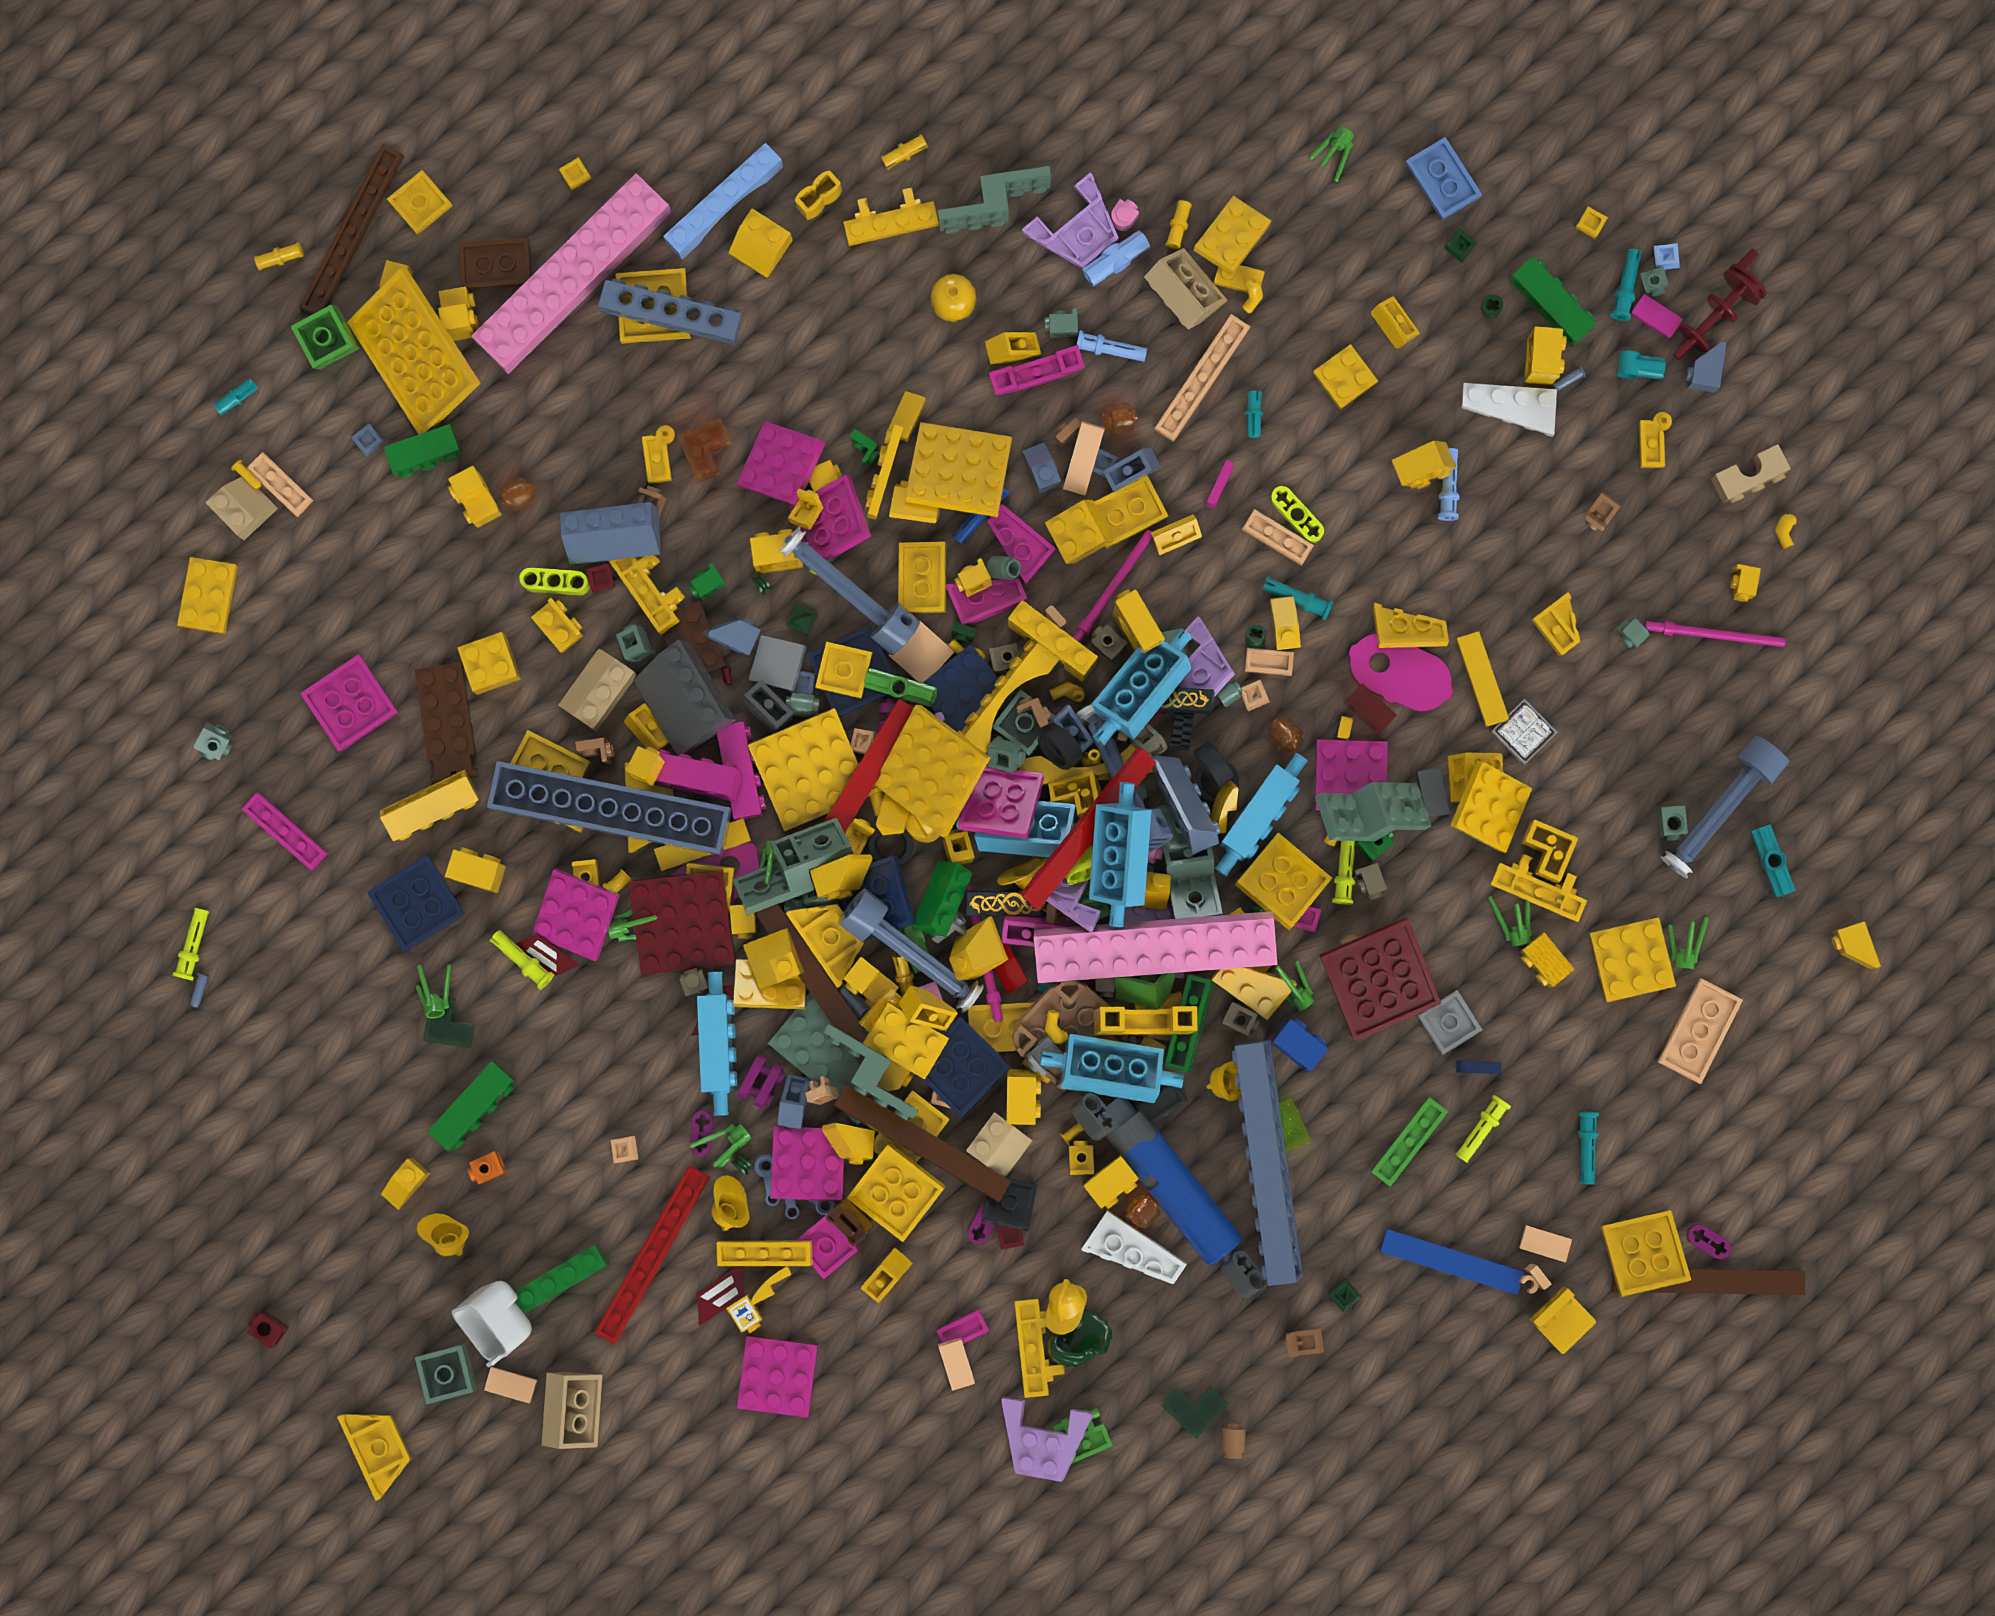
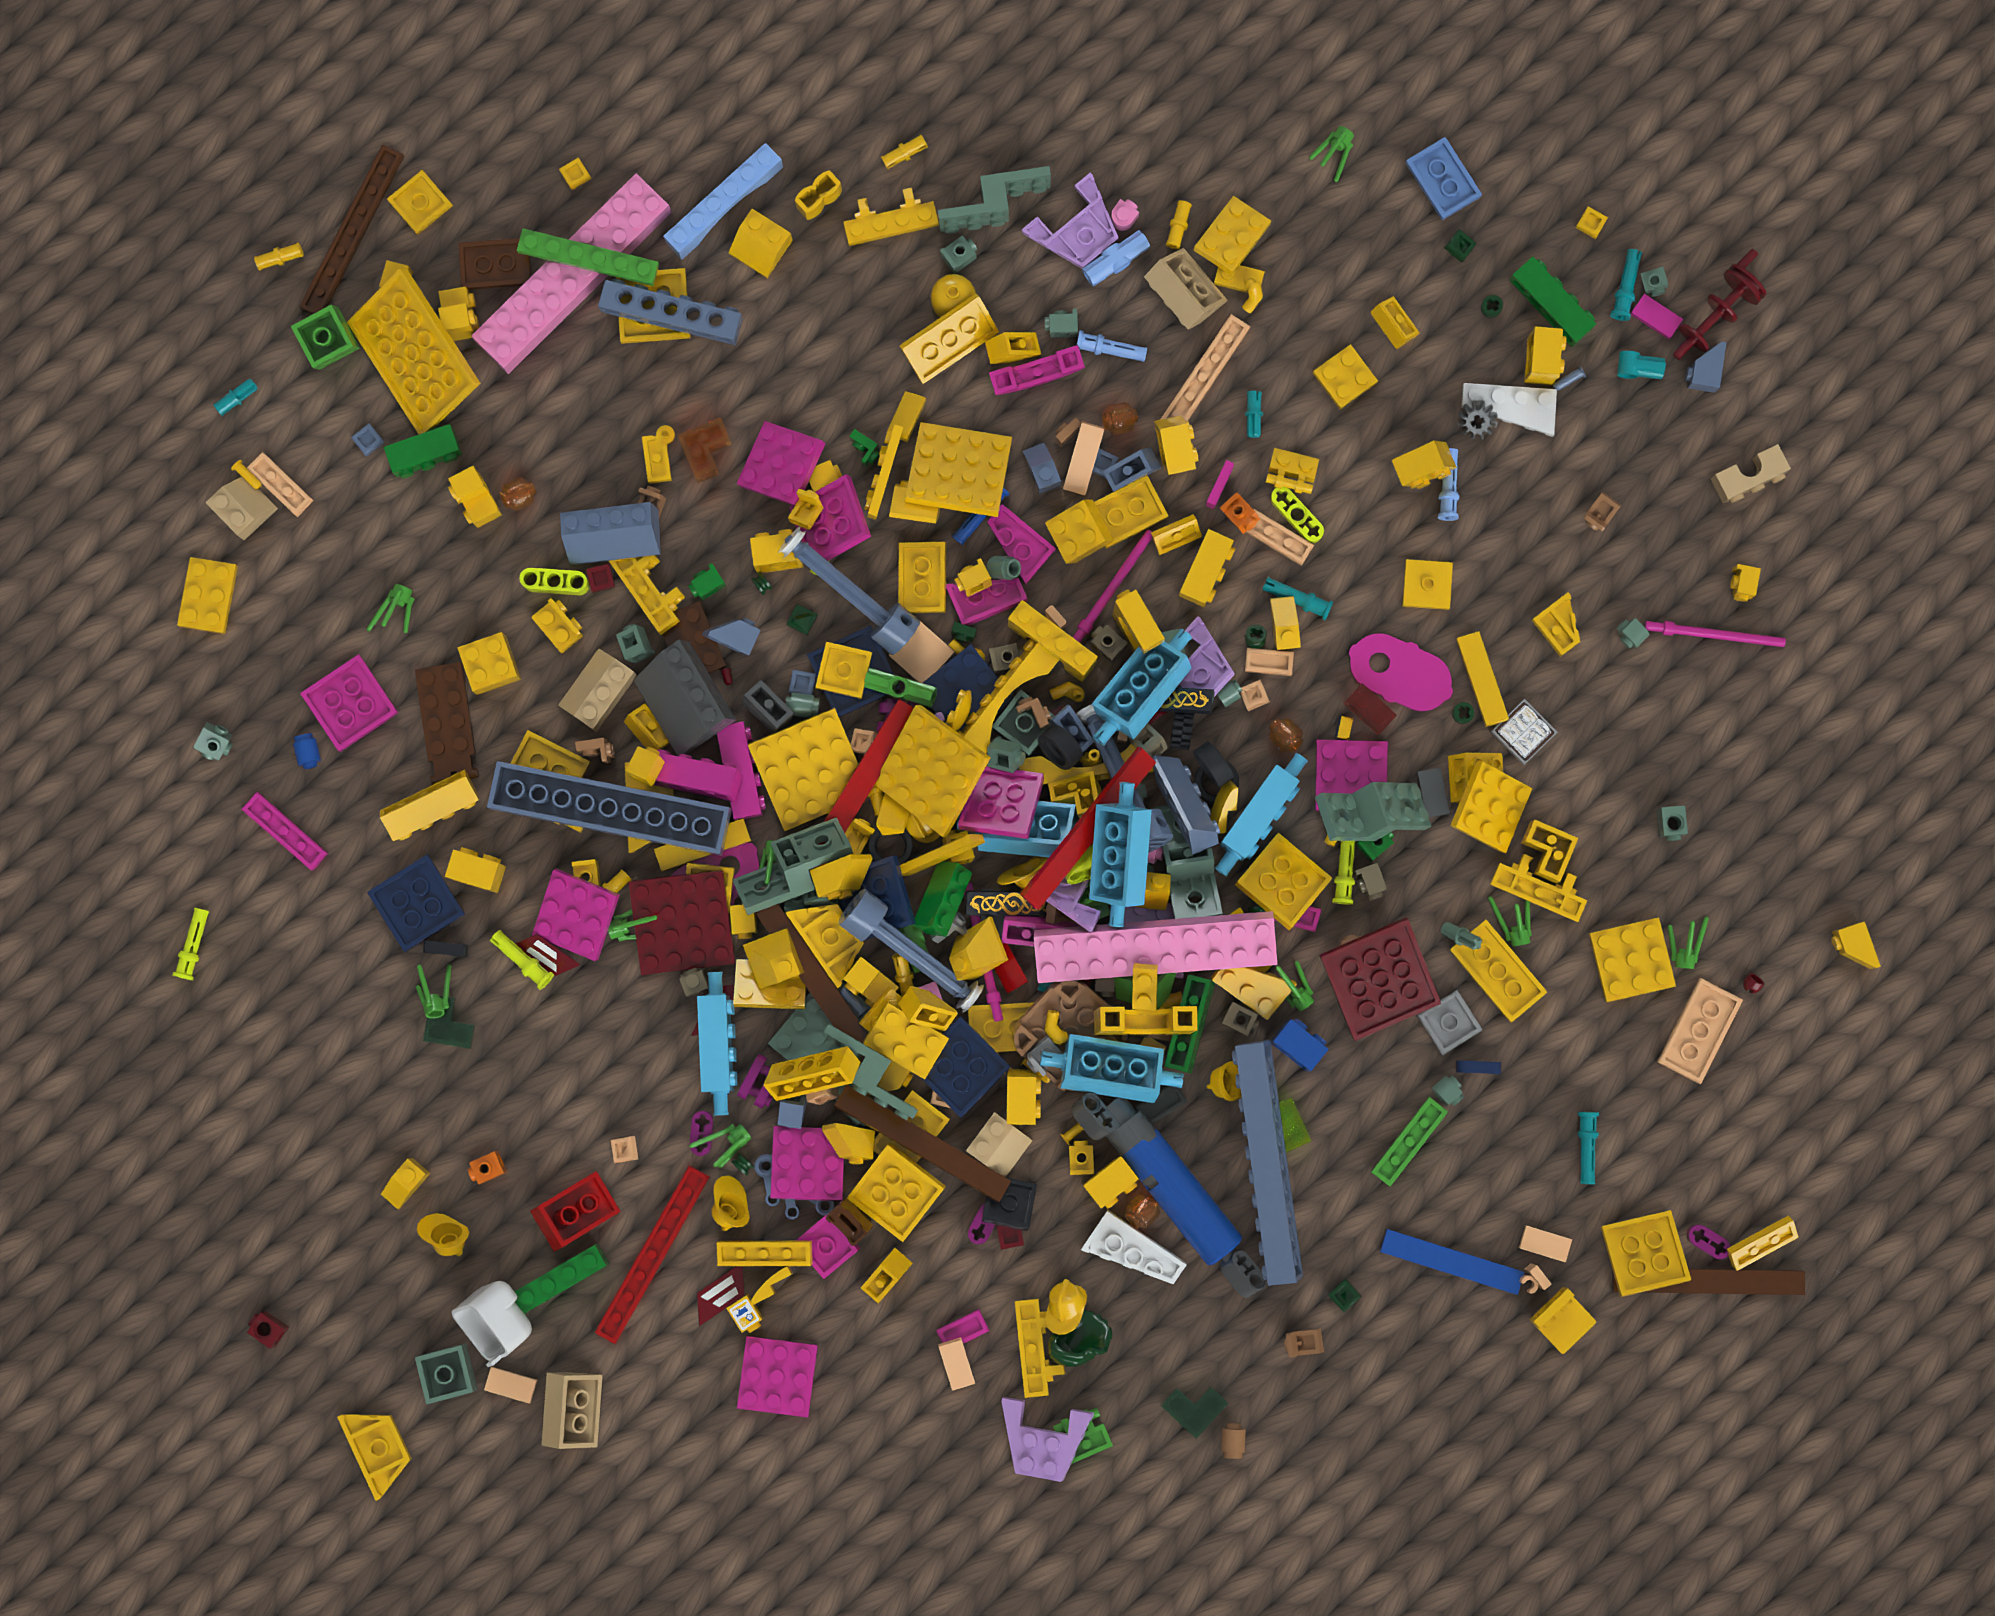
(199, 989): sand blue piece -> none
(306, 751): none -> blue brick
(398, 597): none -> bright green plant
(445, 948): none -> black beam
(471, 1106): green brick -> none
(575, 1211): none -> red slope
(587, 257): none -> bright green plate
(777, 663): light grey tile -> none
(812, 1073): none -> yellow brick
(941, 854): none -> yellow tile
(949, 338): none -> yellow plate
(959, 261): none -> sand green brick
(960, 715): none -> yellow dish
(1145, 987): none -> yellow plate
(1175, 444): none -> yellow brick
(1207, 568): none -> yellow brick
(1240, 513): none -> orange brick
(1294, 466): none -> yellow plate
(1406, 630): yellow wing -> none
(1427, 584): none -> yellow plate
(1448, 1090): none -> sand green plate
(1455, 712): none -> dark green bush
(1461, 935): none -> sand green axle
(1486, 422): none -> dark grey gear
(1489, 1119): neon yellow pin -> none
(1499, 972): none -> yellow plate
(1546, 961): yellow brick -> none
(1652, 440): yellow hinge -> none
(1667, 256): light blue tile -> none
(1753, 983): none -> dark red hinge
(1760, 763): sand blue piece -> none
(1762, 1243): none -> yellow plate
(1777, 876): teal piece -> none
(1783, 528): yellow arm -> none

